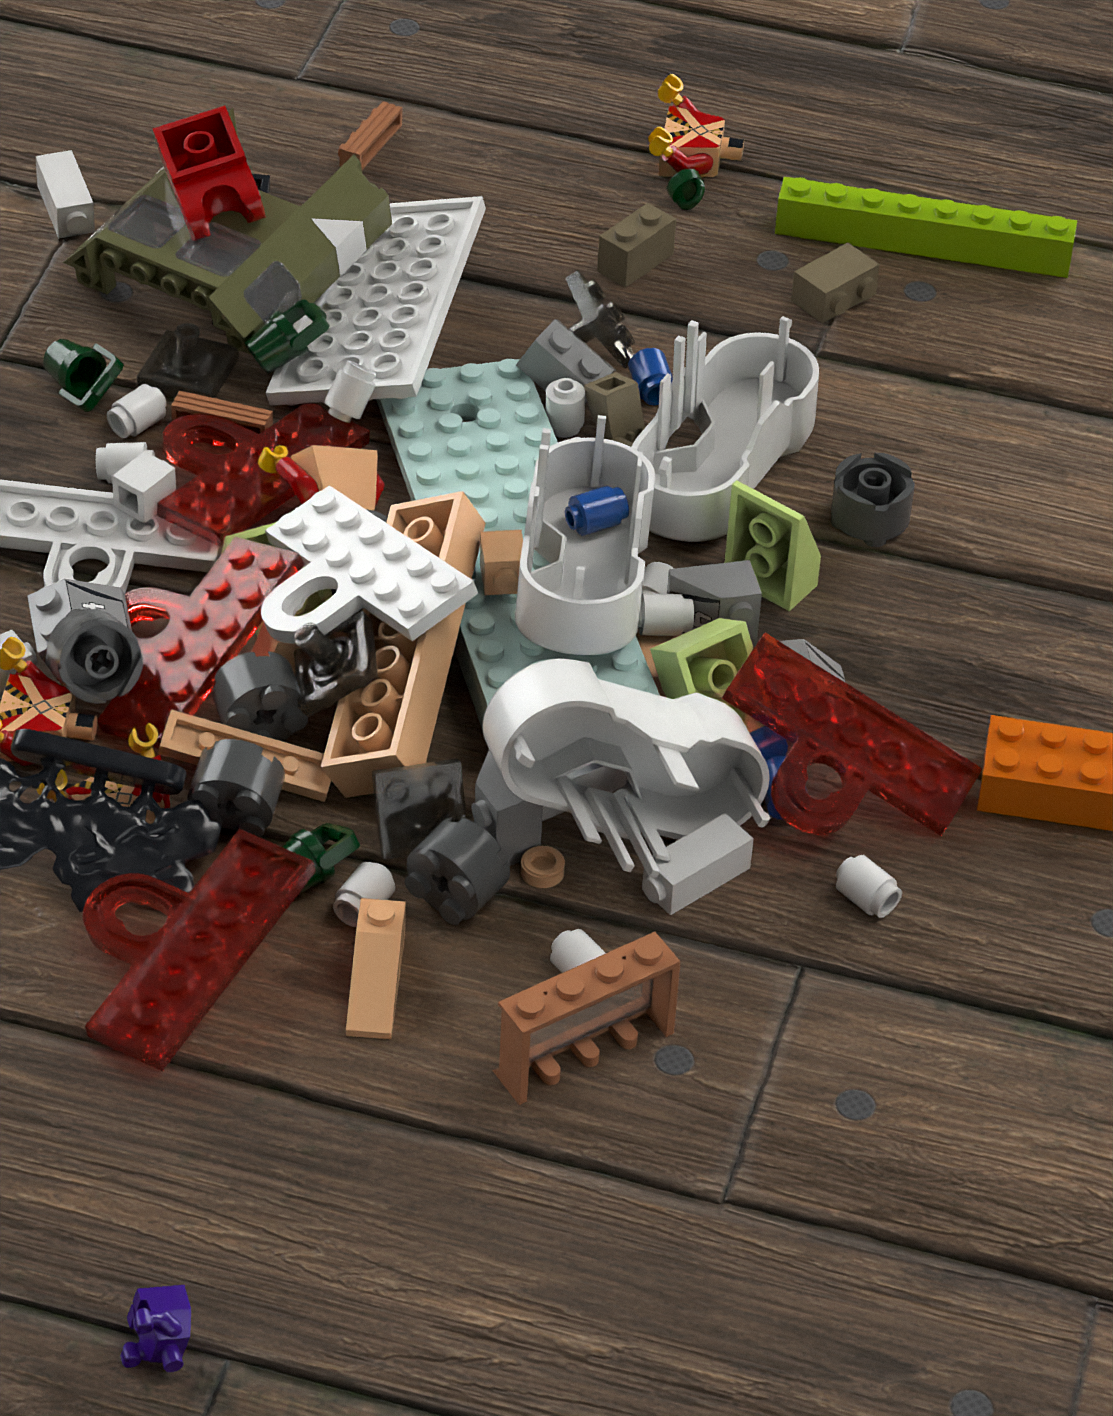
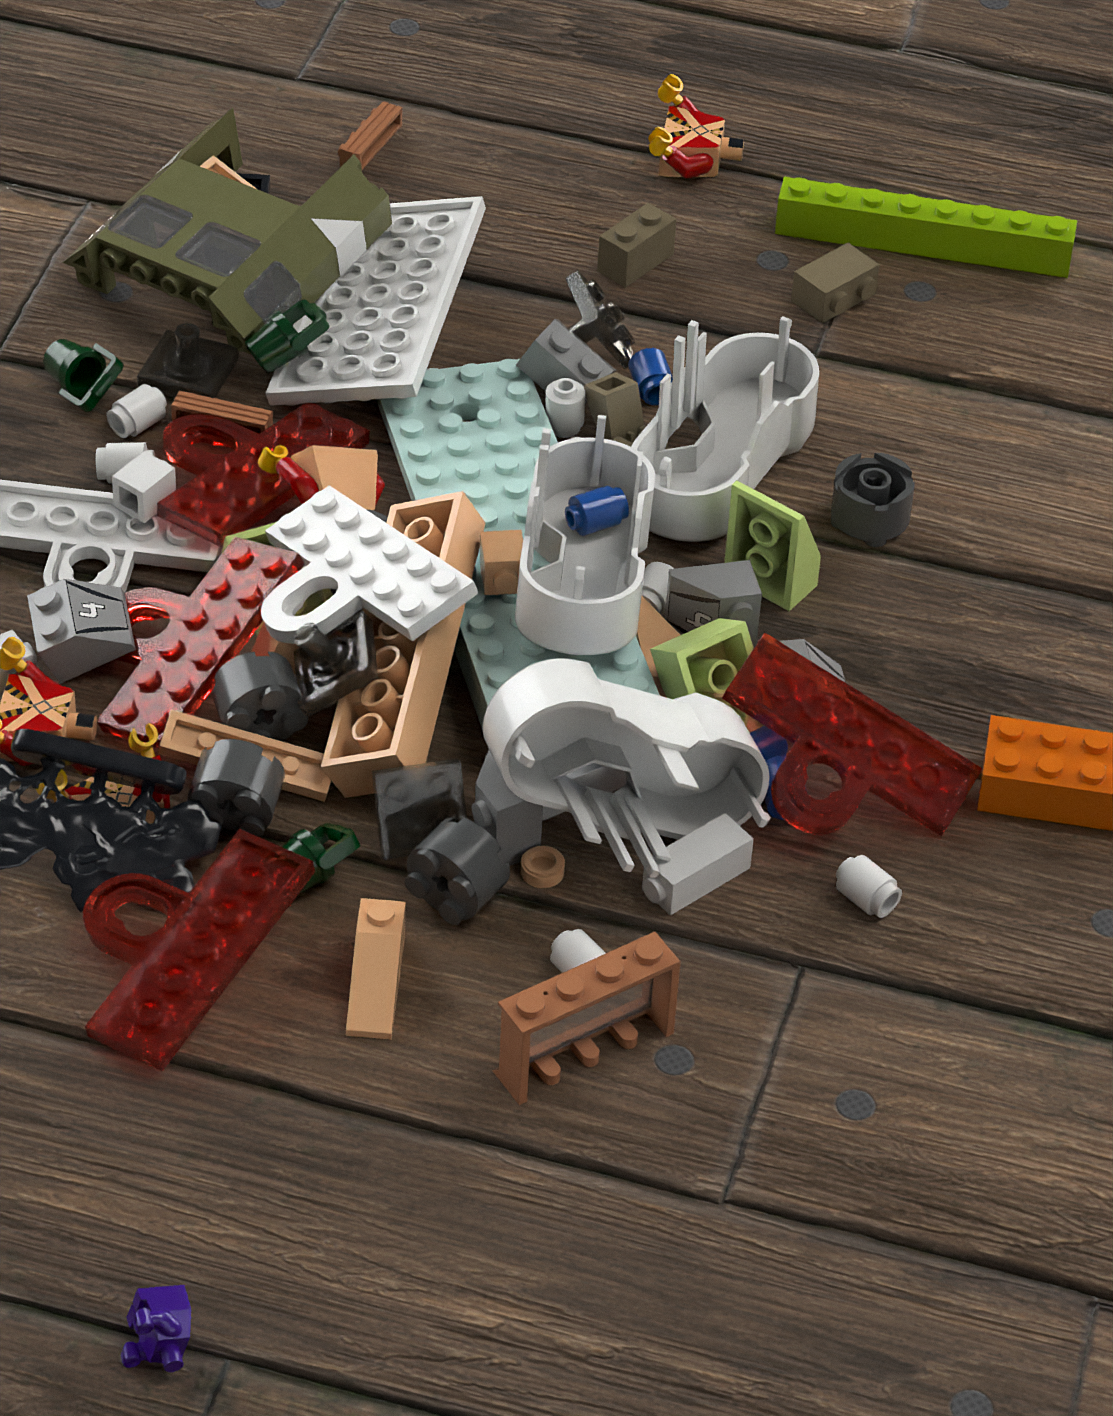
(65, 194): white brick -> none
(89, 677): dark grey brick -> none
(208, 170): red brick -> none
(350, 391): white brick -> none
(368, 882): white brick -> none
(665, 615): white brick -> none
(686, 188): dark green tile -> none

